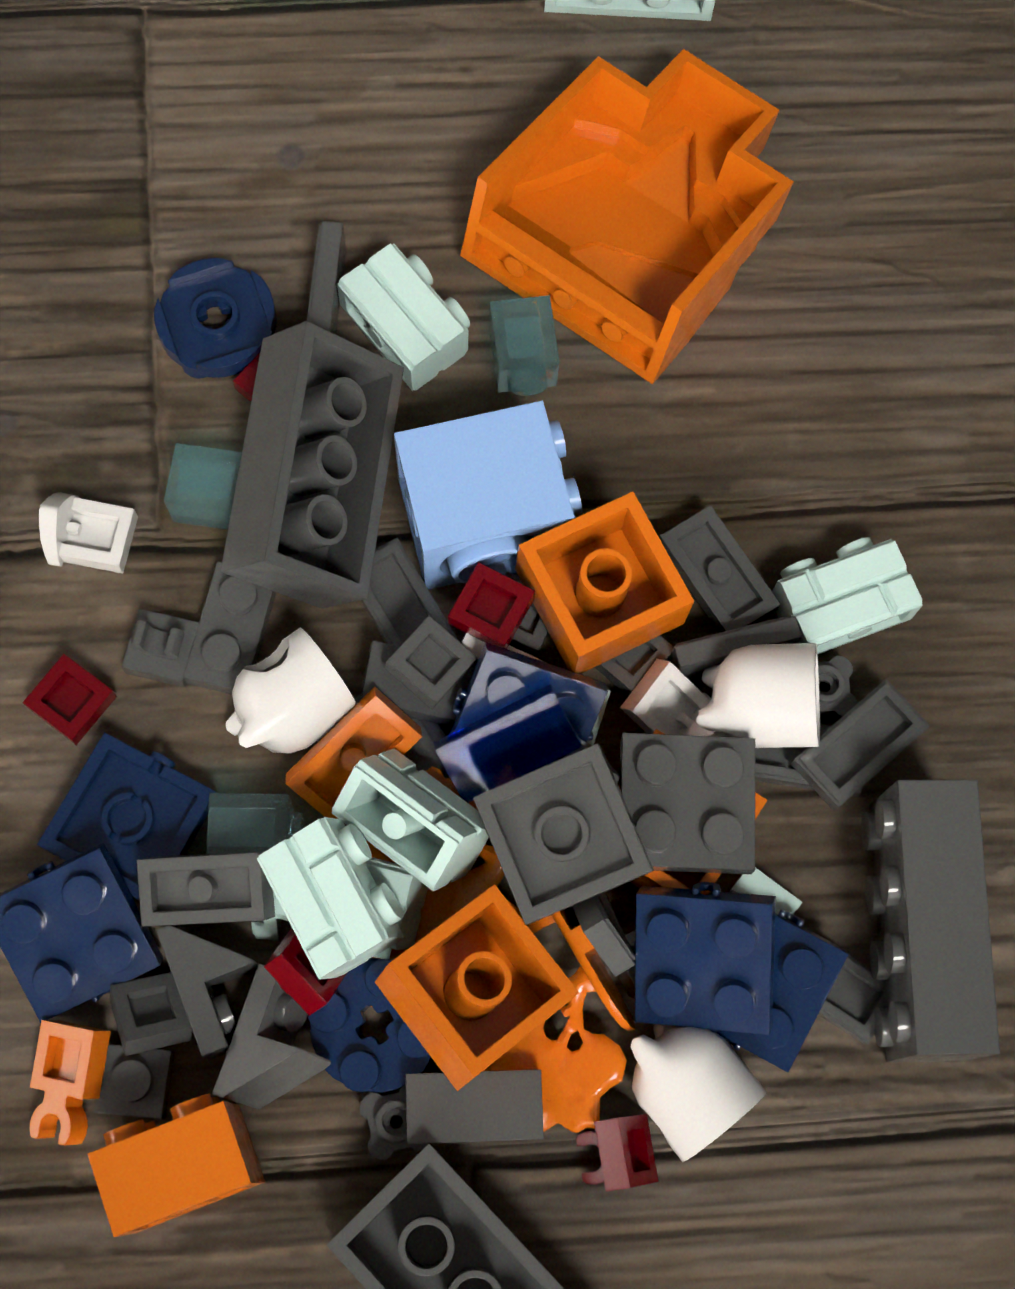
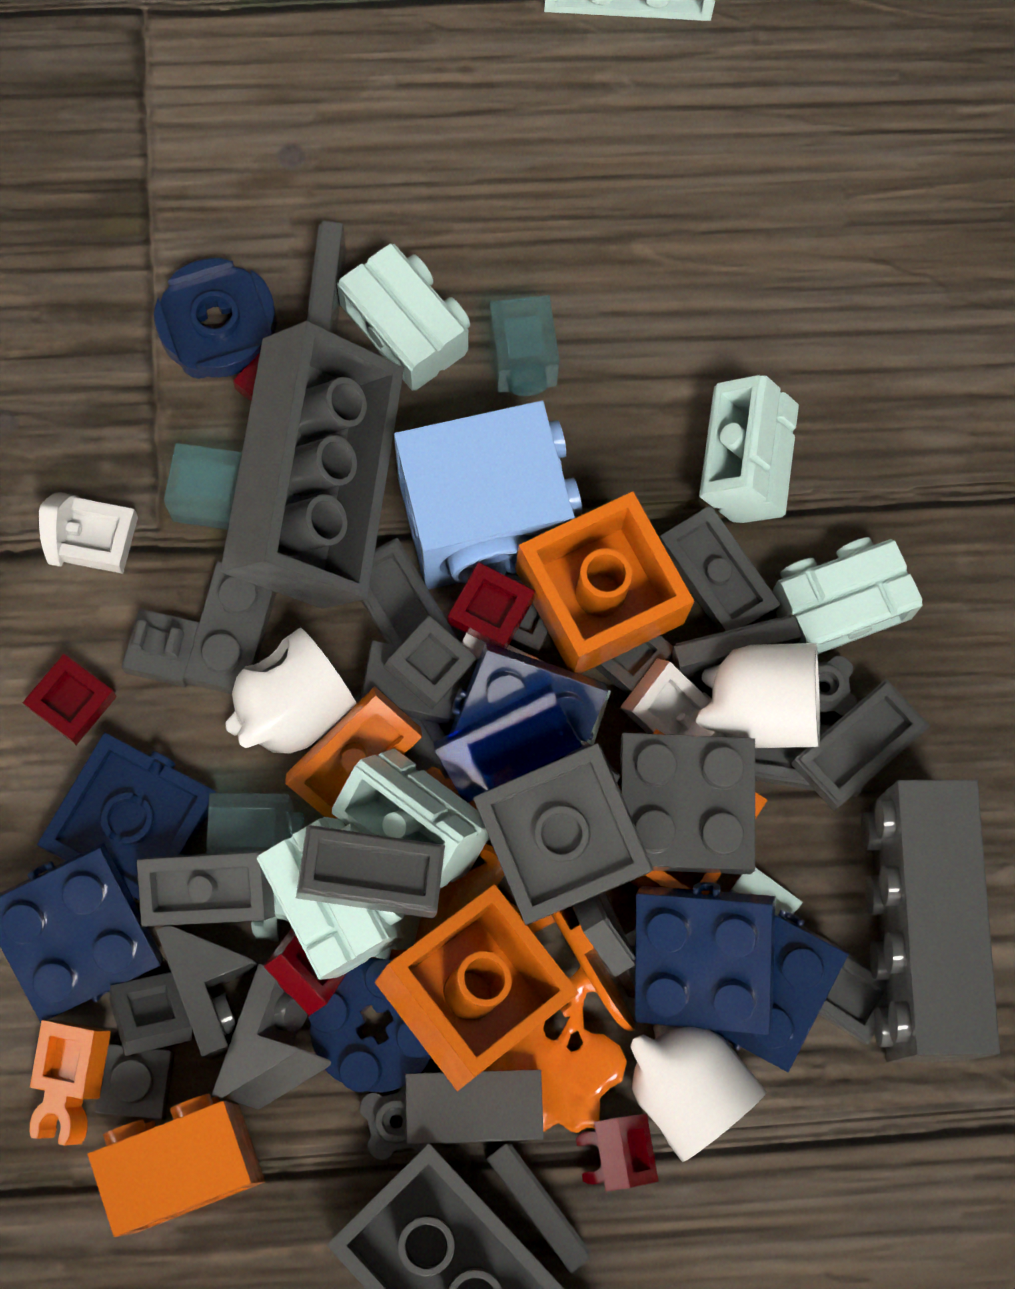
(370, 871): none -> dark grey tile
(539, 1207): none -> dark grey tile
(631, 205): orange panel -> none
(749, 449): none -> light aqua brick

